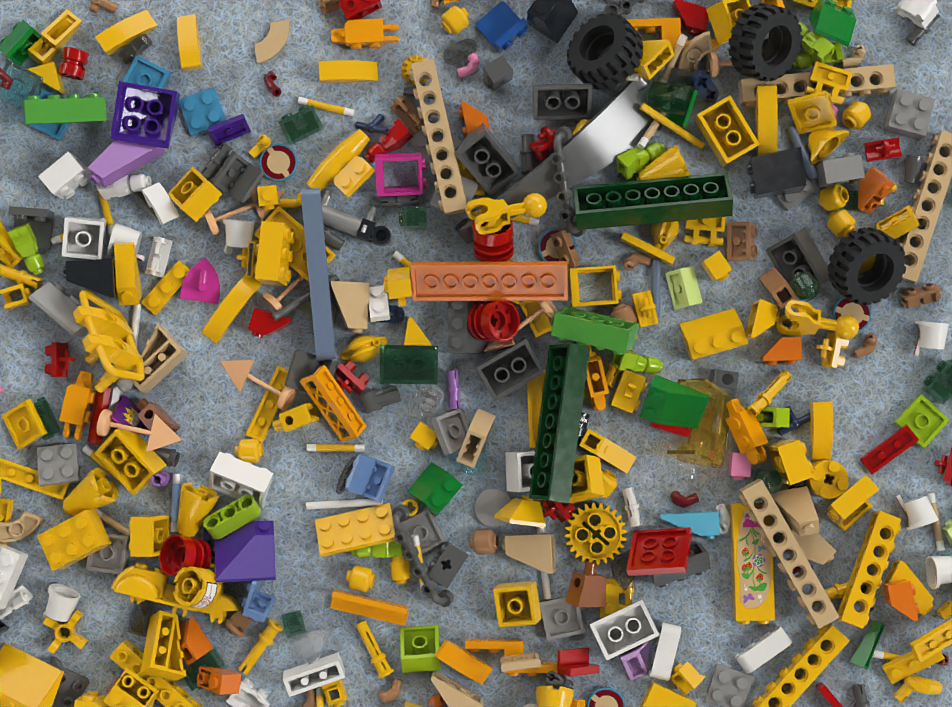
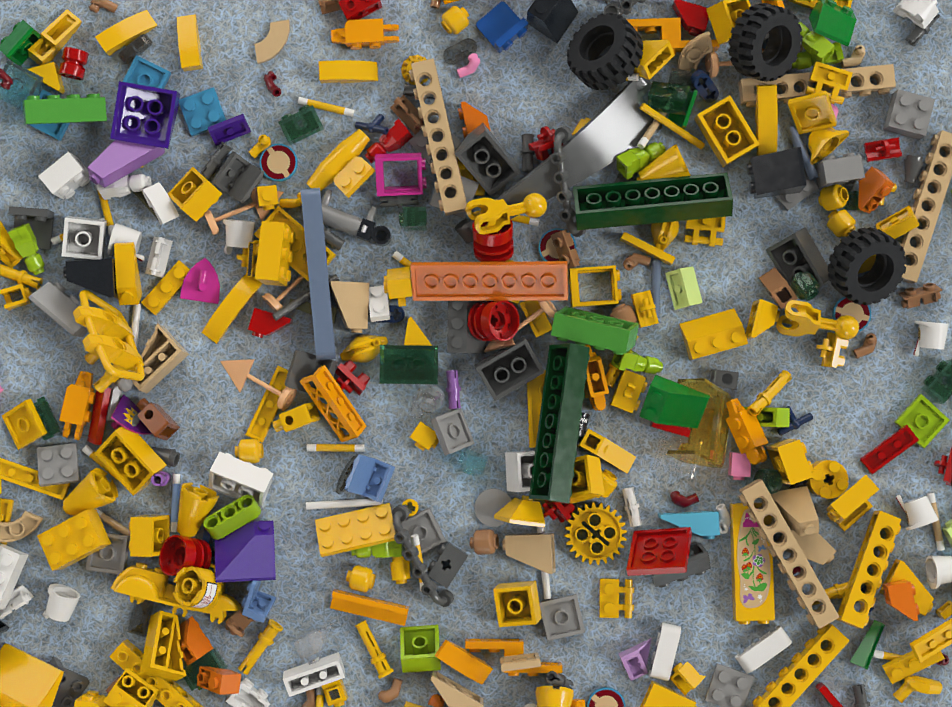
(59, 359): red hips -> none
(74, 637): yellow pin -> none
(160, 433): light nougat piece -> none
(293, 623): clear green slope -> none
(377, 399): dark grey piece -> none
(434, 488): green slope -> none
(475, 438): tan slope -> none
(497, 73): dark grey brick -> none
(562, 101): dark grey slope -> none
(575, 662): red panel -> none
(587, 588): dark orange torso -> none
(619, 571): clear smoke slope -> none
(624, 630): white slope -> none
(670, 64): tan bar -> none
(717, 267): yellow brick -> none
(741, 241): medium nougat bracket -> none
(783, 349): orange slope -> none
(821, 430): yellow slope -> none
(856, 115): yellow head -> none

